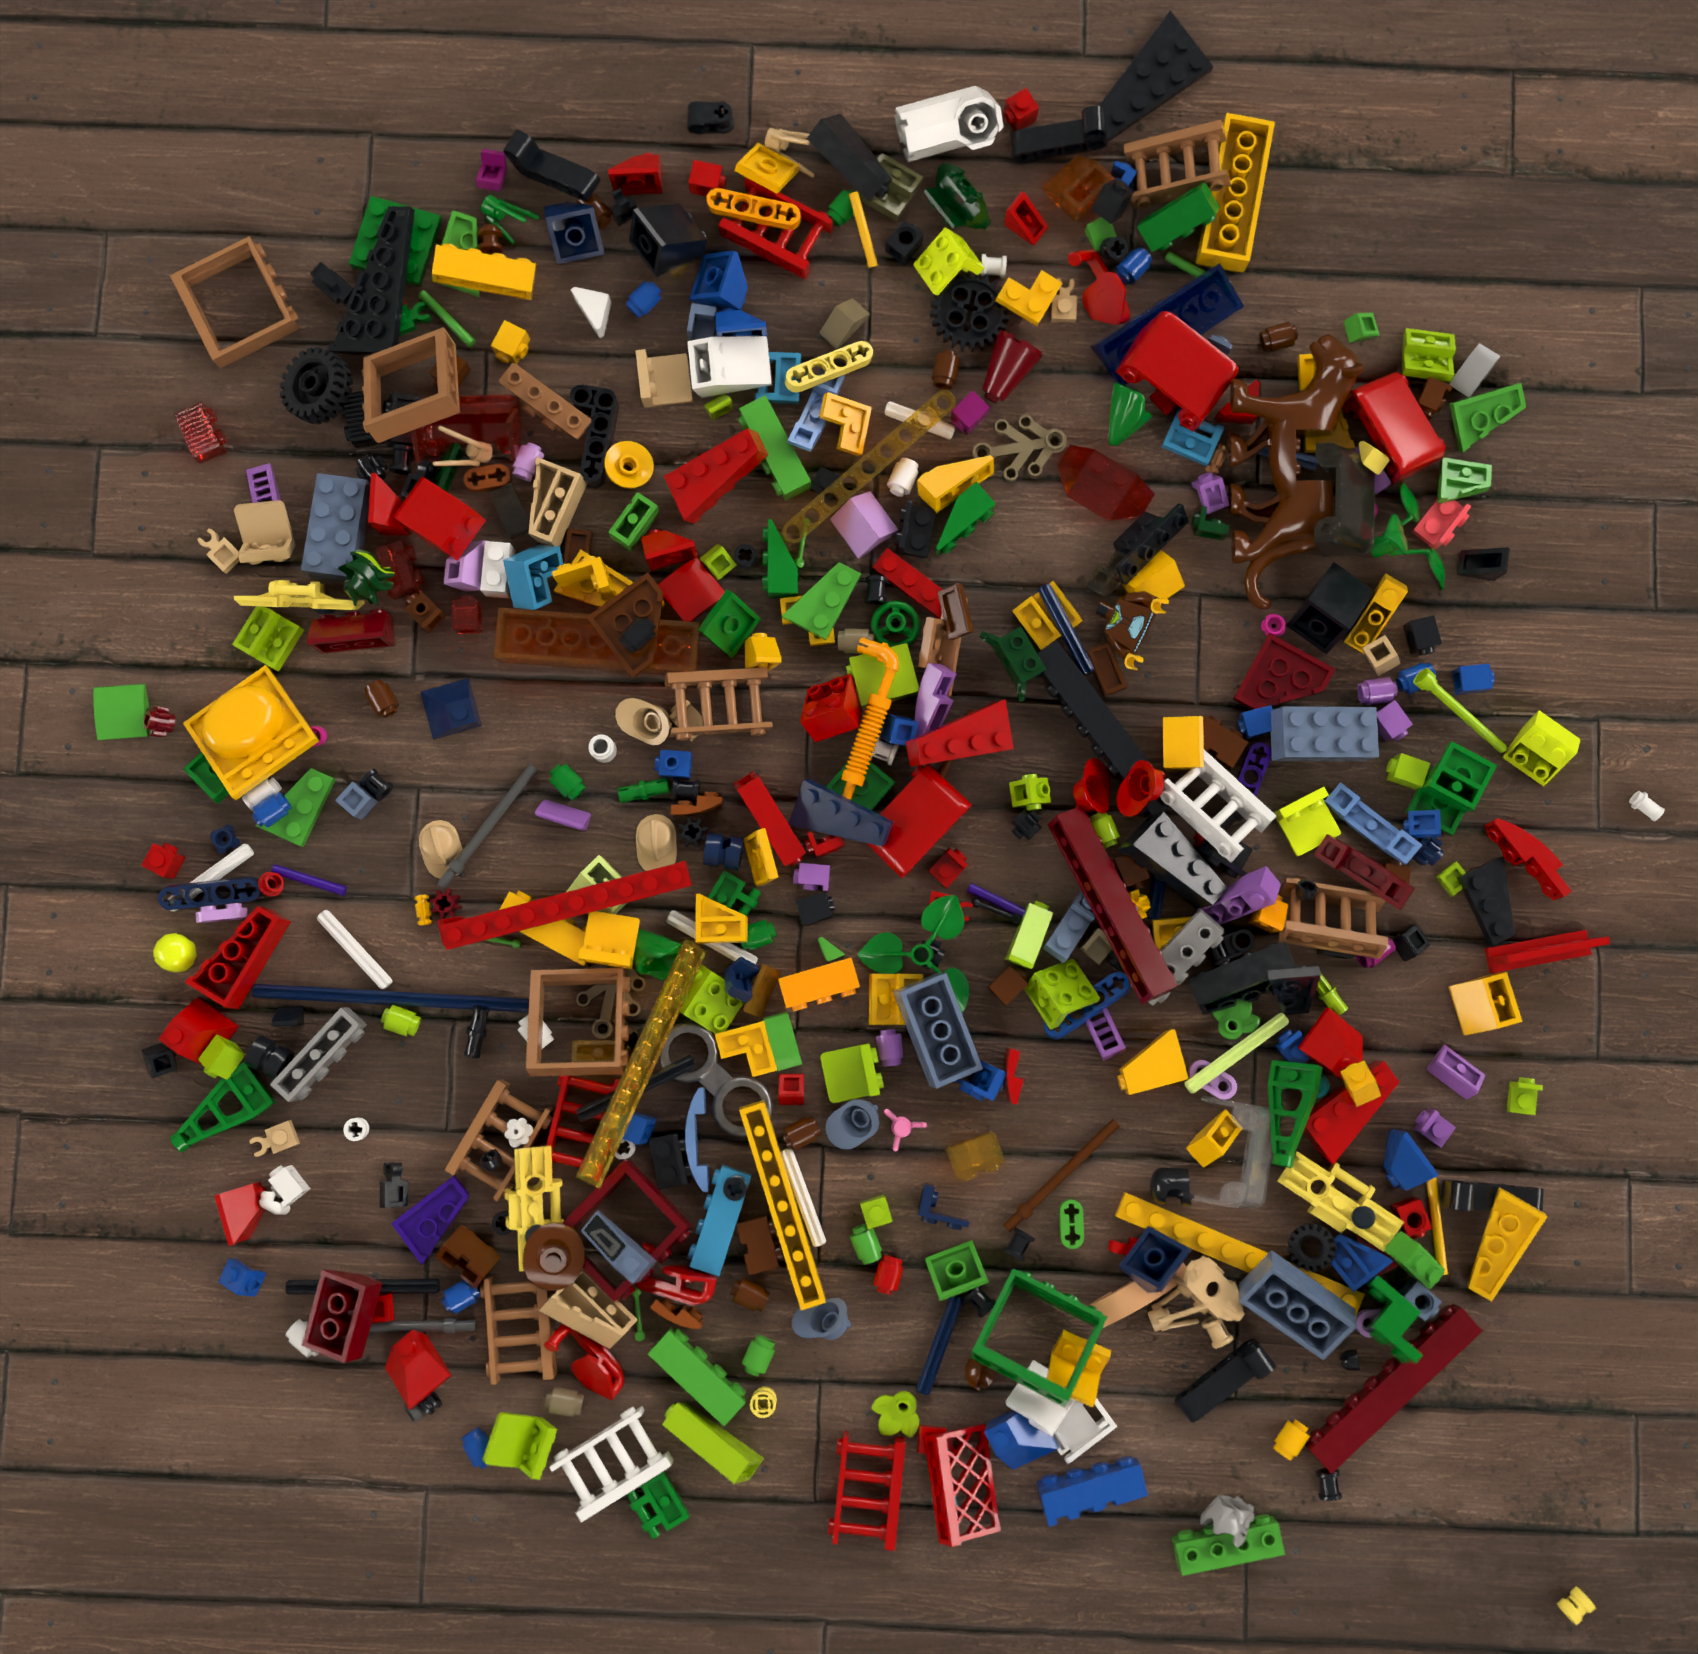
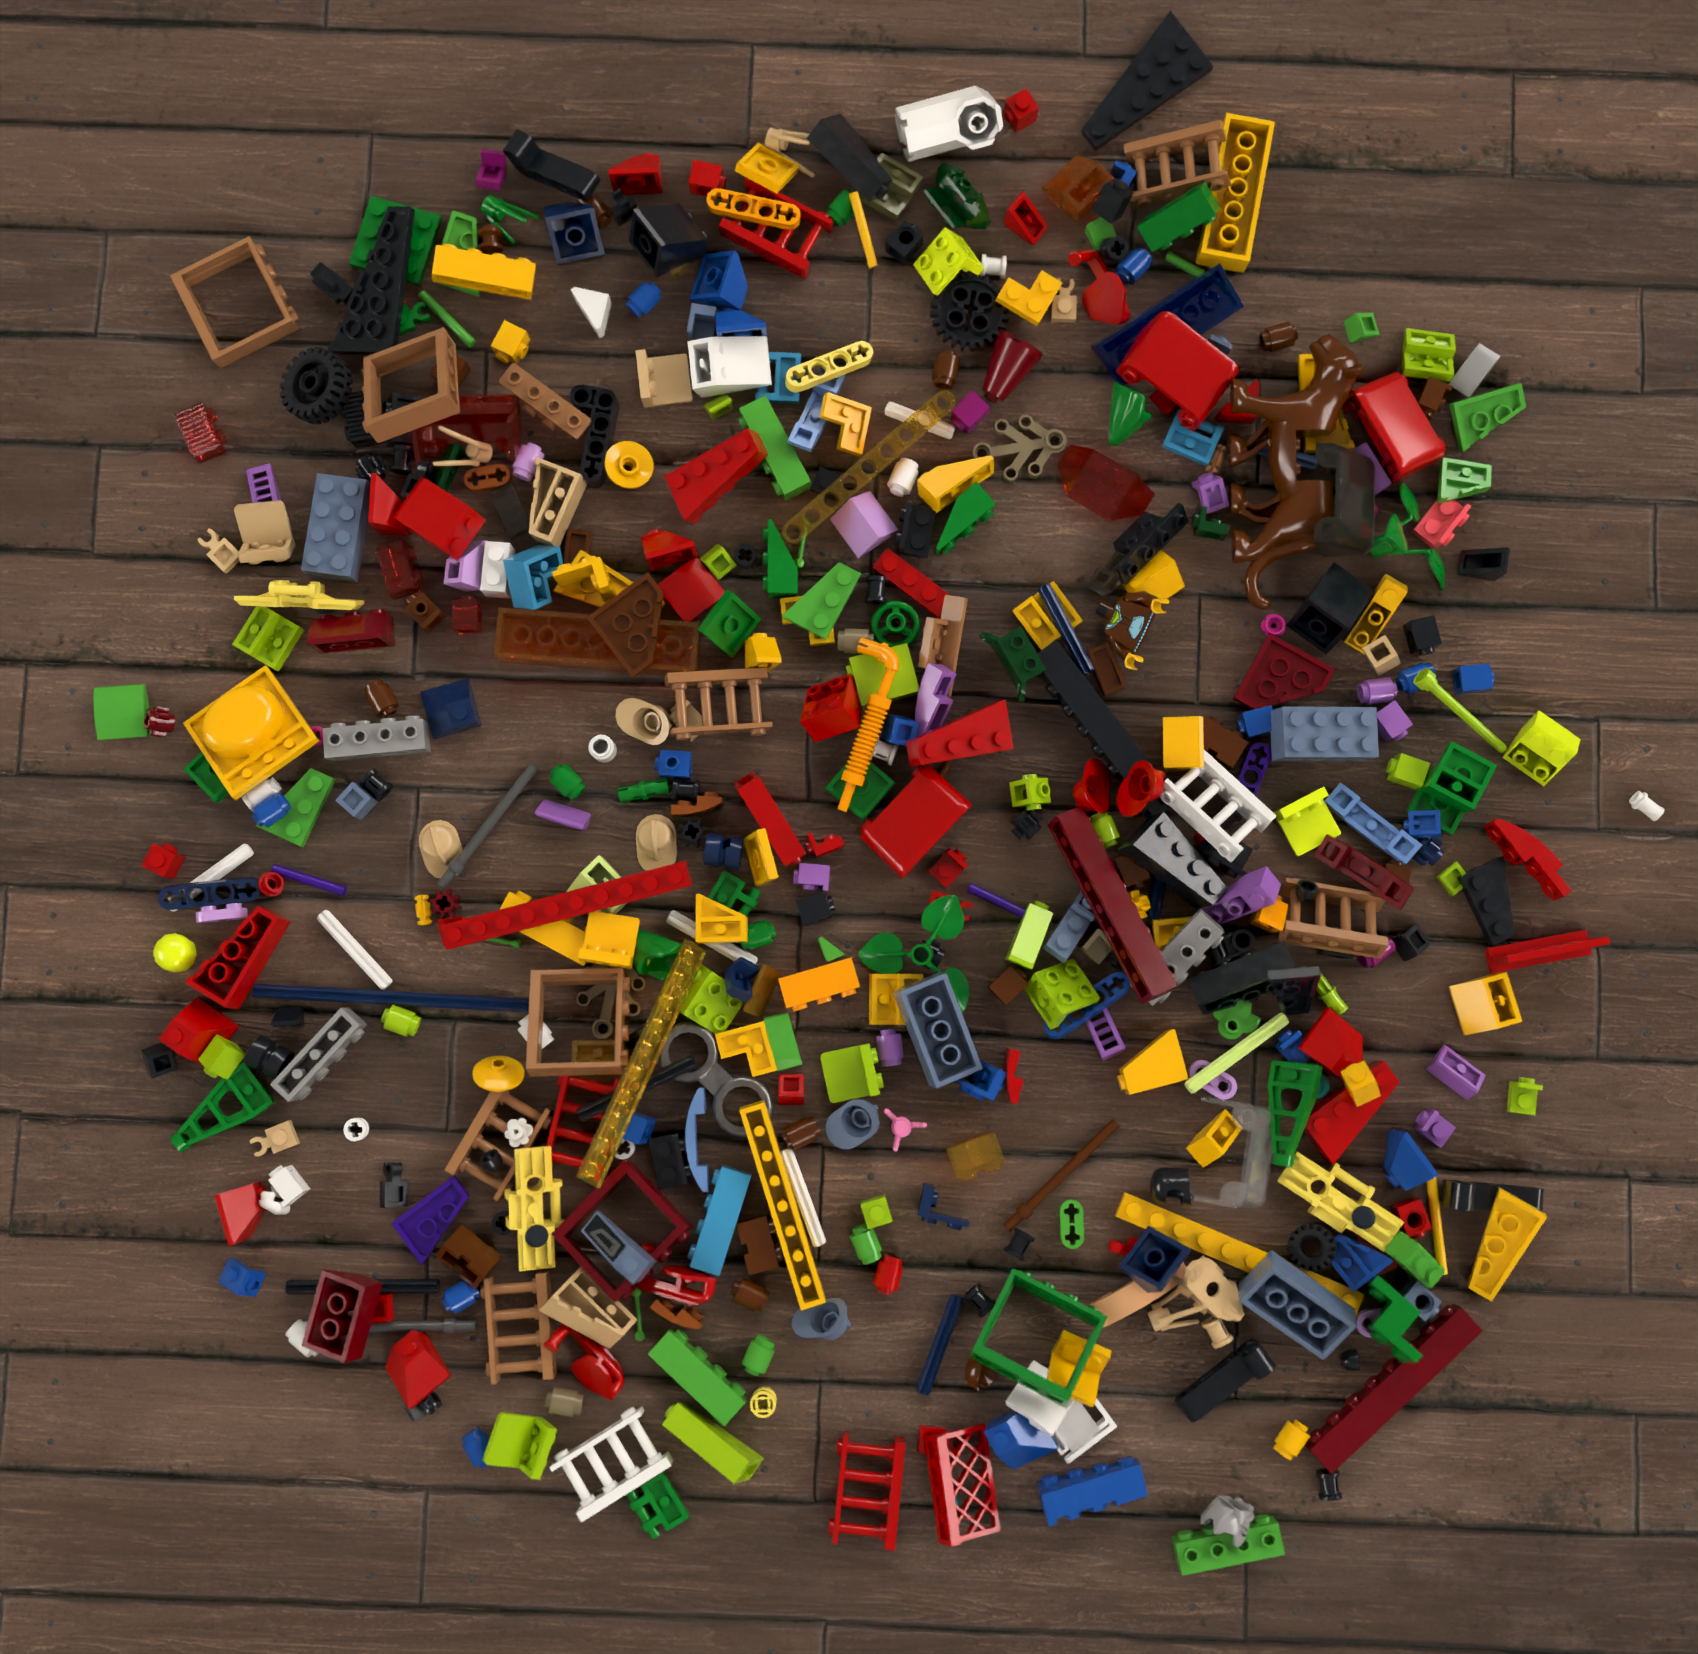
(217, 839): dark blue plate -> none
(365, 577): dark green hair -> none
(376, 739): none -> light grey brick
(476, 1031): black pin -> none
(498, 1073): none -> yellow dish
(553, 1257): reddish brown hat -> none
(634, 522): bright green brick -> none
(637, 634): black brick -> none
(707, 117): black piece -> none
(727, 1189): black bush -> none
(834, 814): dark blue wing -> none
(843, 322): dark tan slope -> none
(894, 1417): lime plate -> none
(955, 611): reddish brown tile -> none
(956, 1270): bright green slope -> none
(1015, 918): black hinge -> none
(1061, 138): black beam -> none
(1372, 457): light yellow slope -> none
(1582, 1603): light yellow wheel -> none

